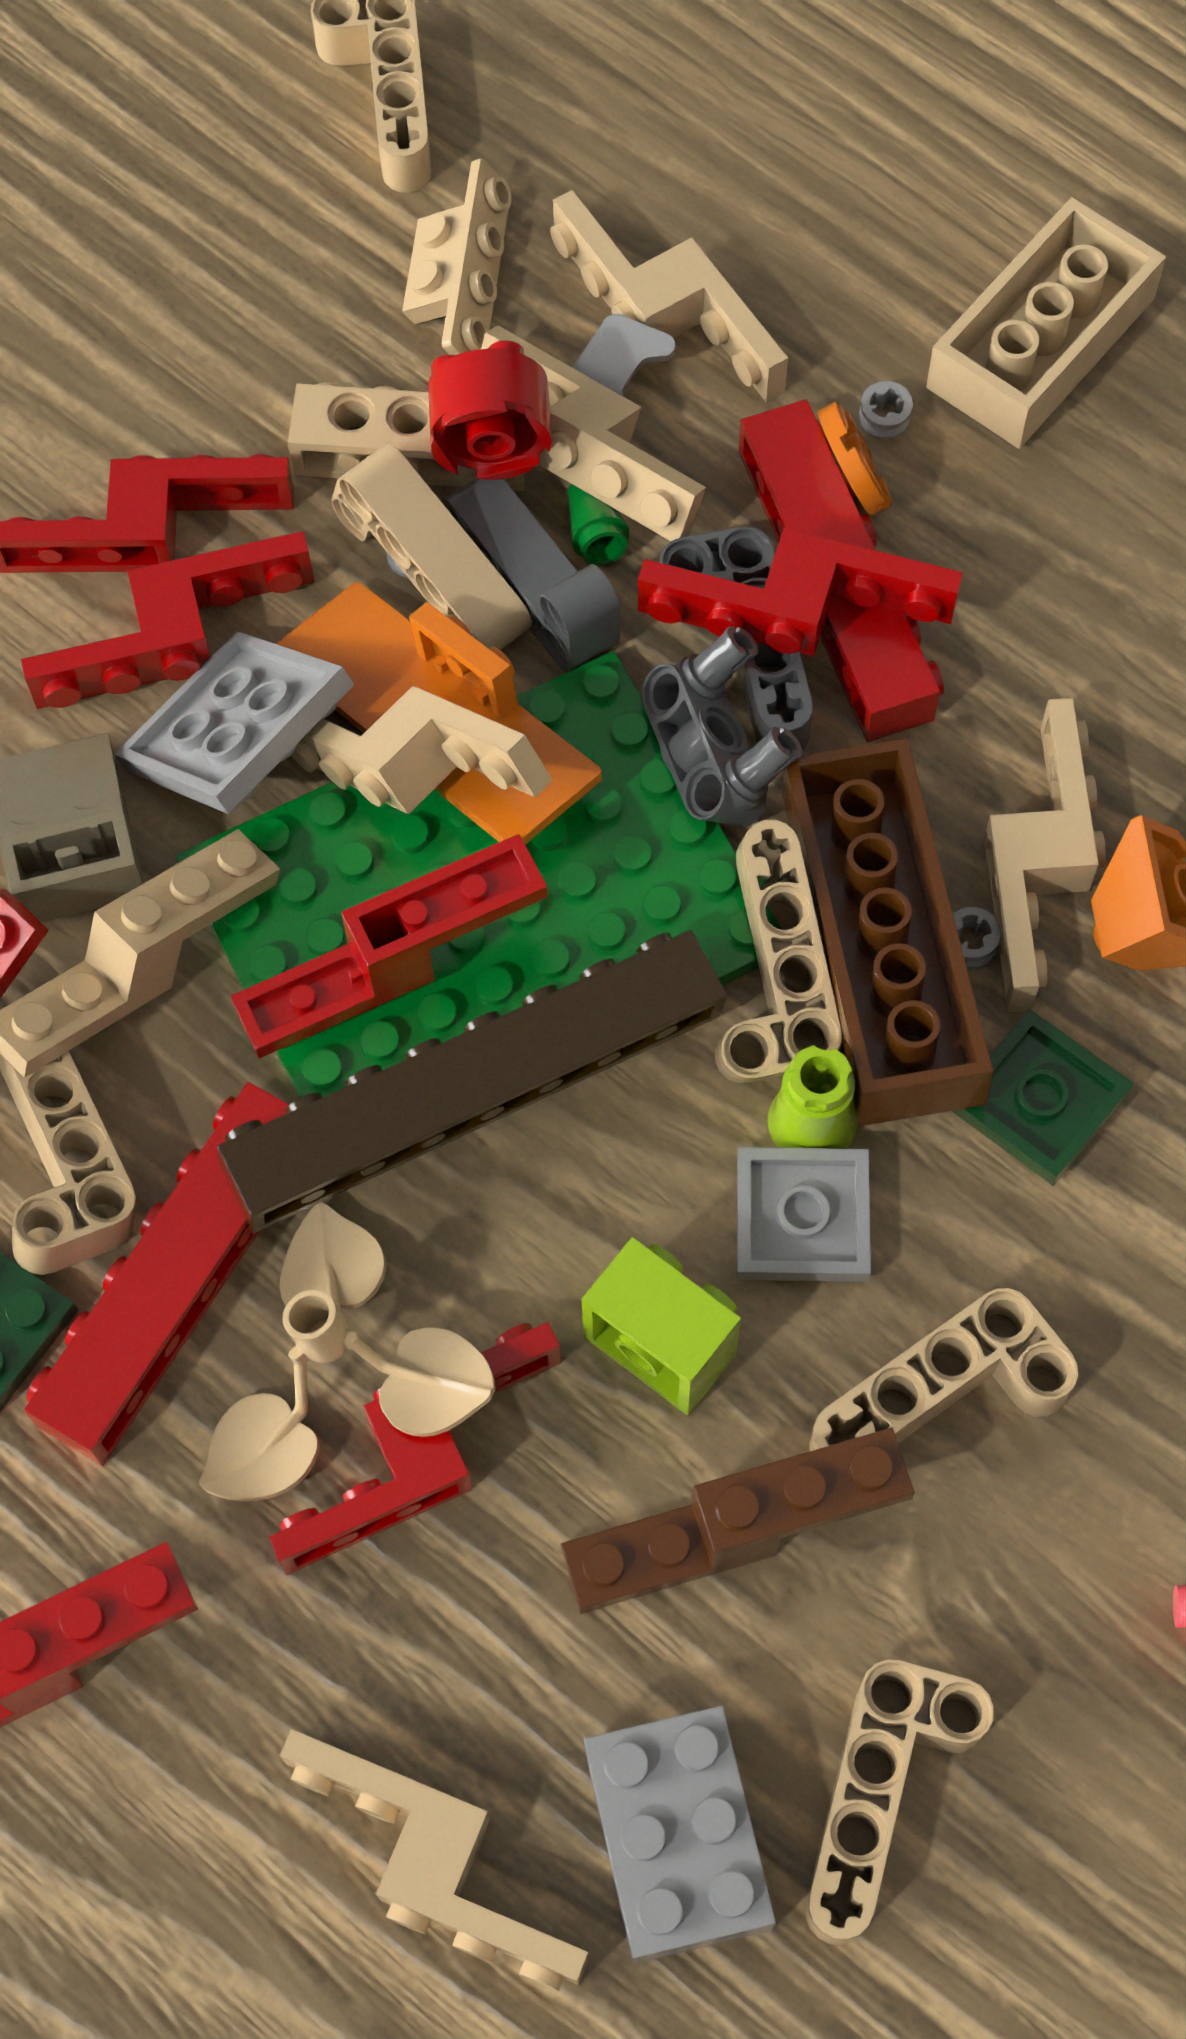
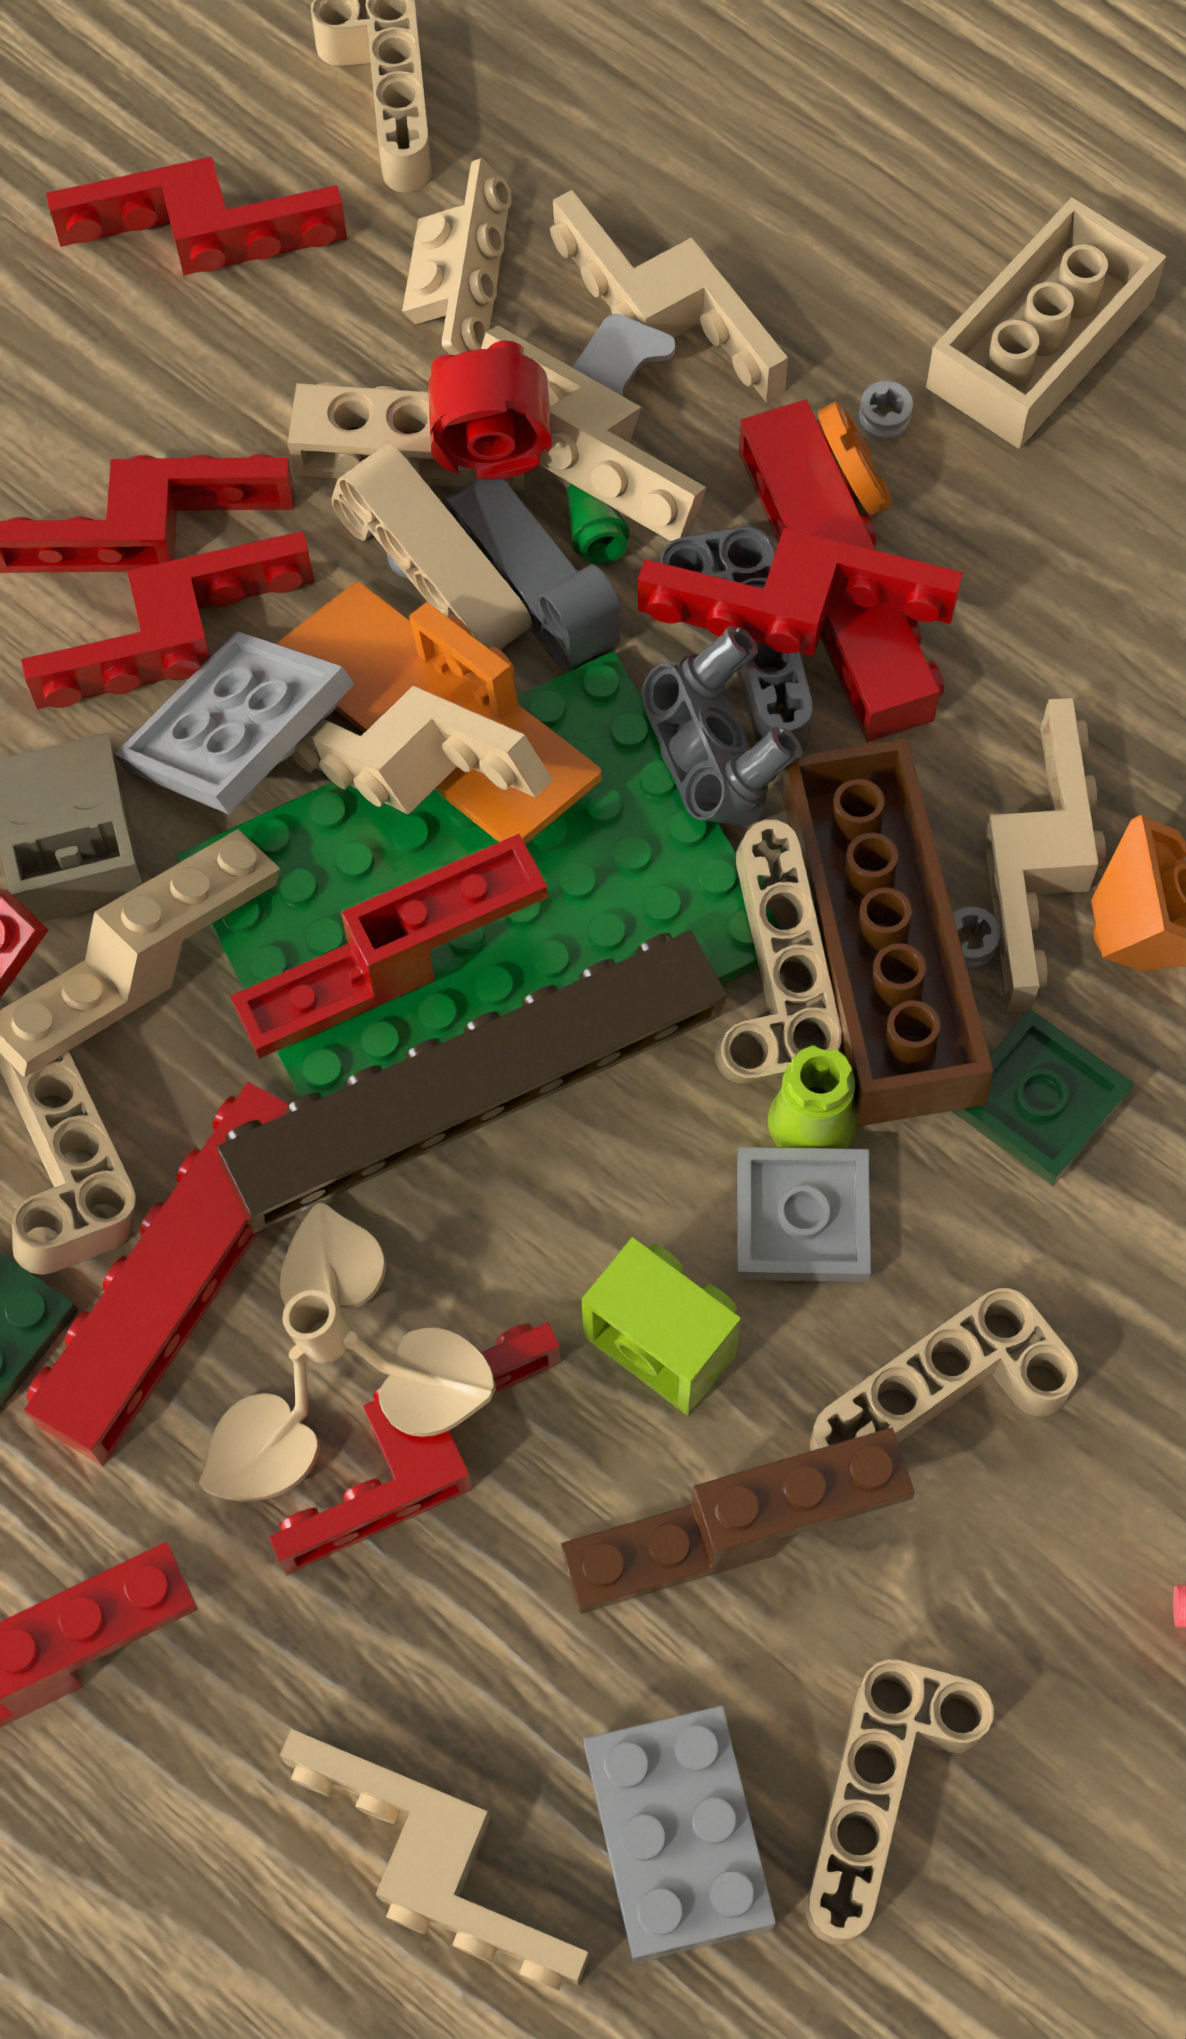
(194, 206): none -> red bracket

